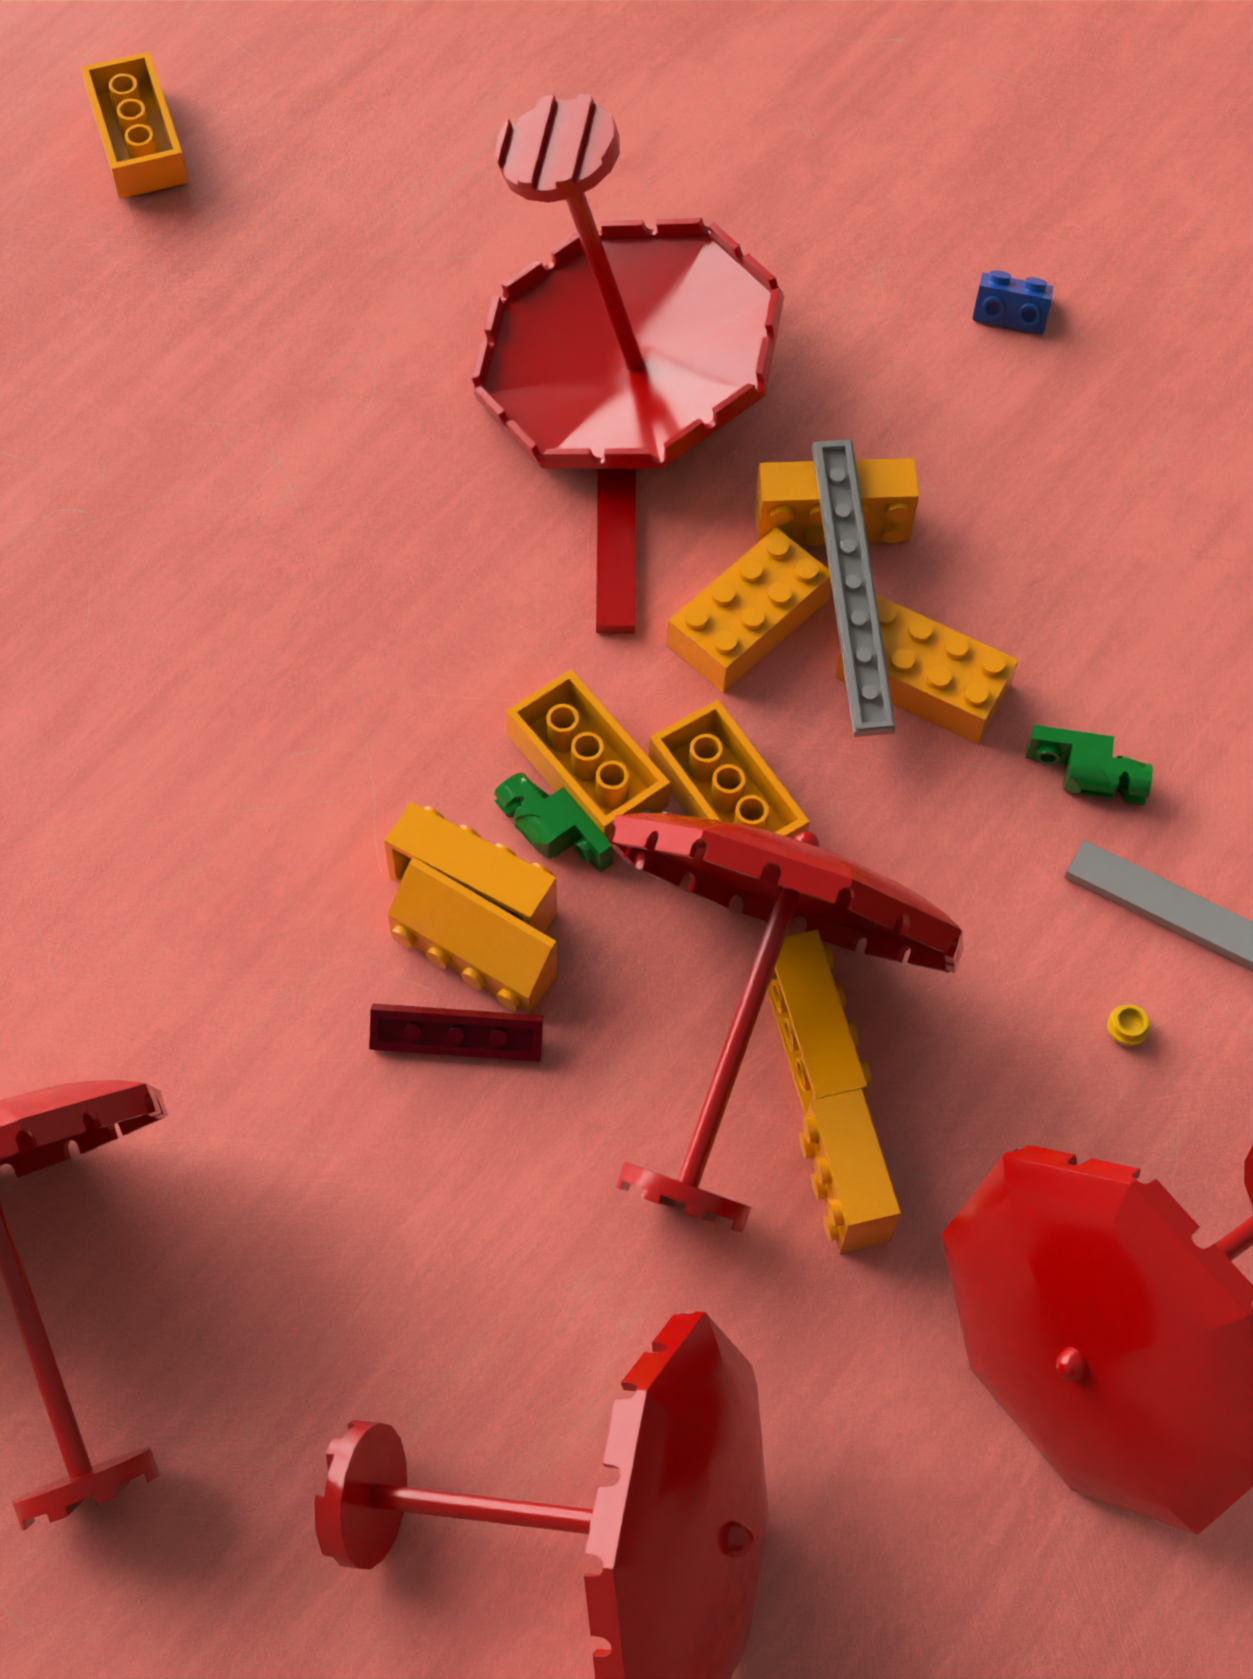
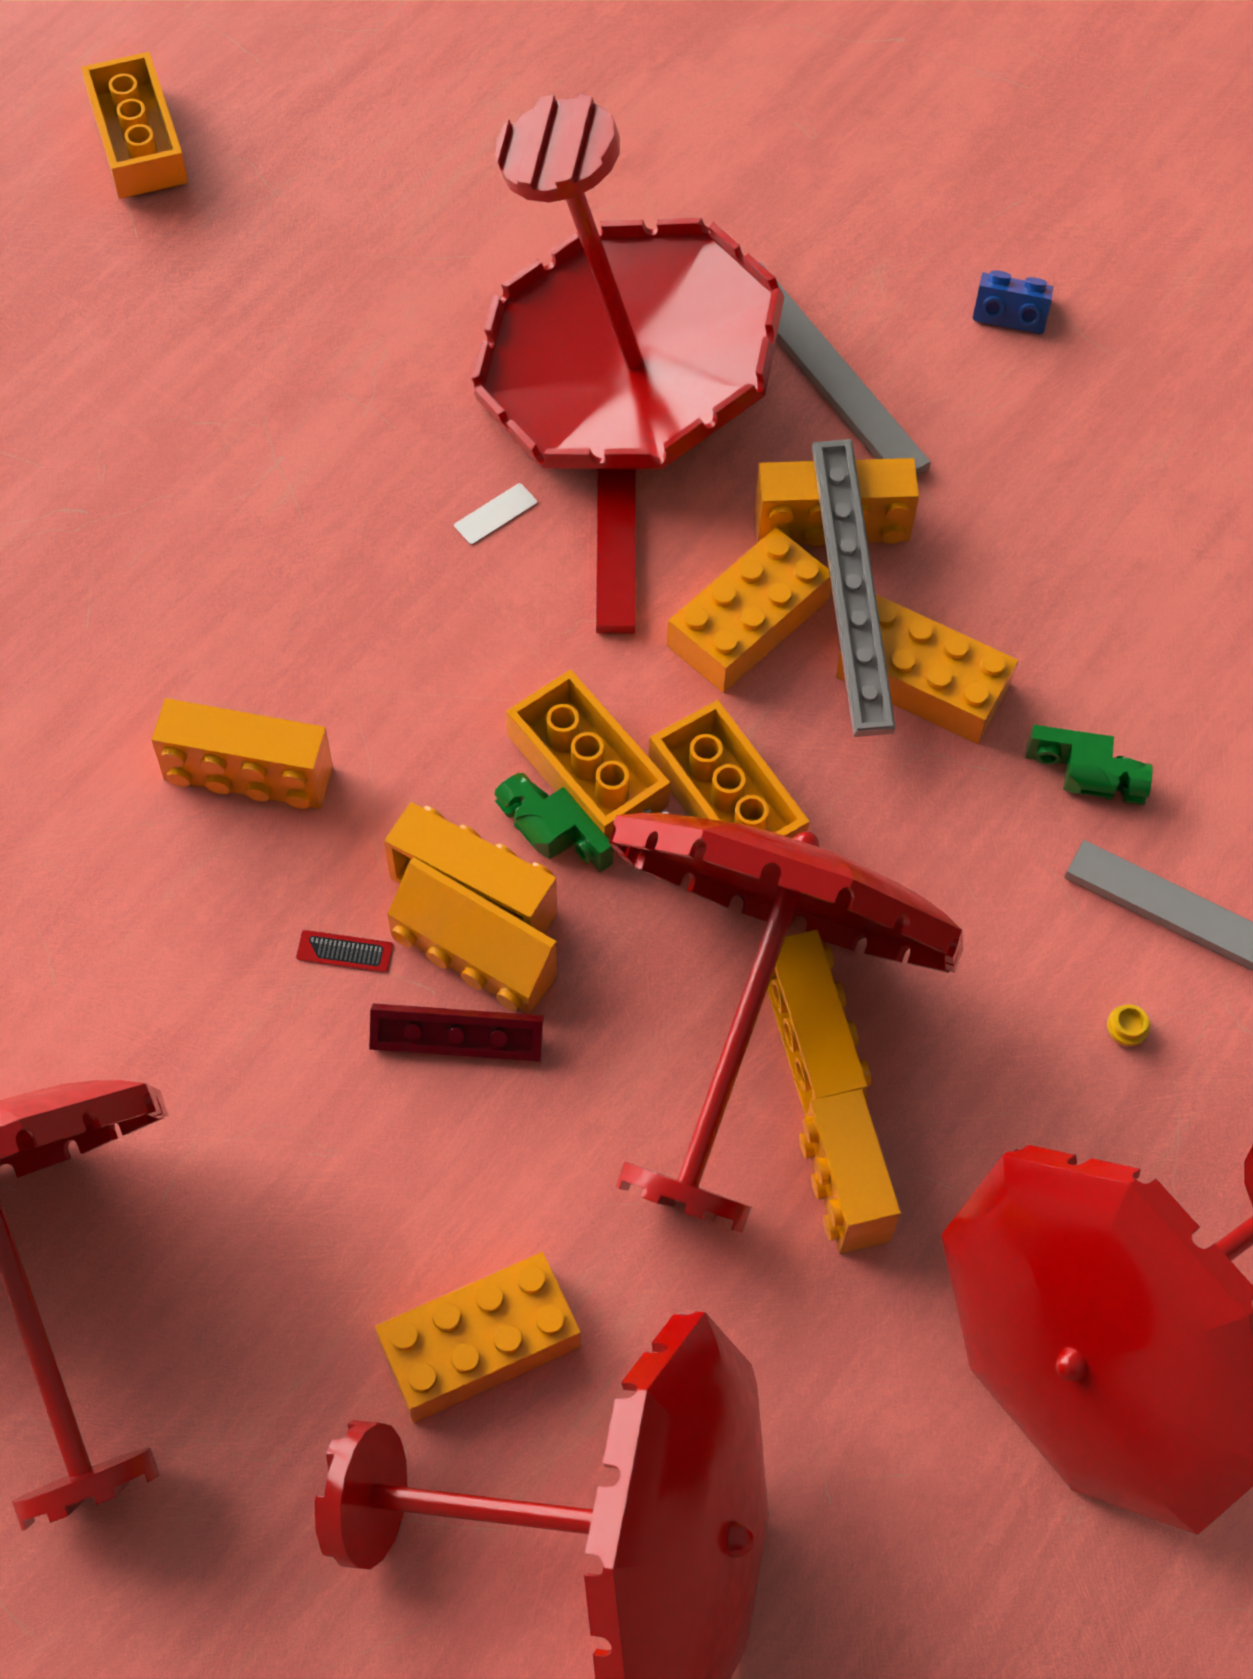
(242, 753): none -> light orange brick
(344, 951): none -> sticker
(478, 1336): none -> light orange brick
(495, 513): none -> white sticker
(844, 388): none -> light grey tile

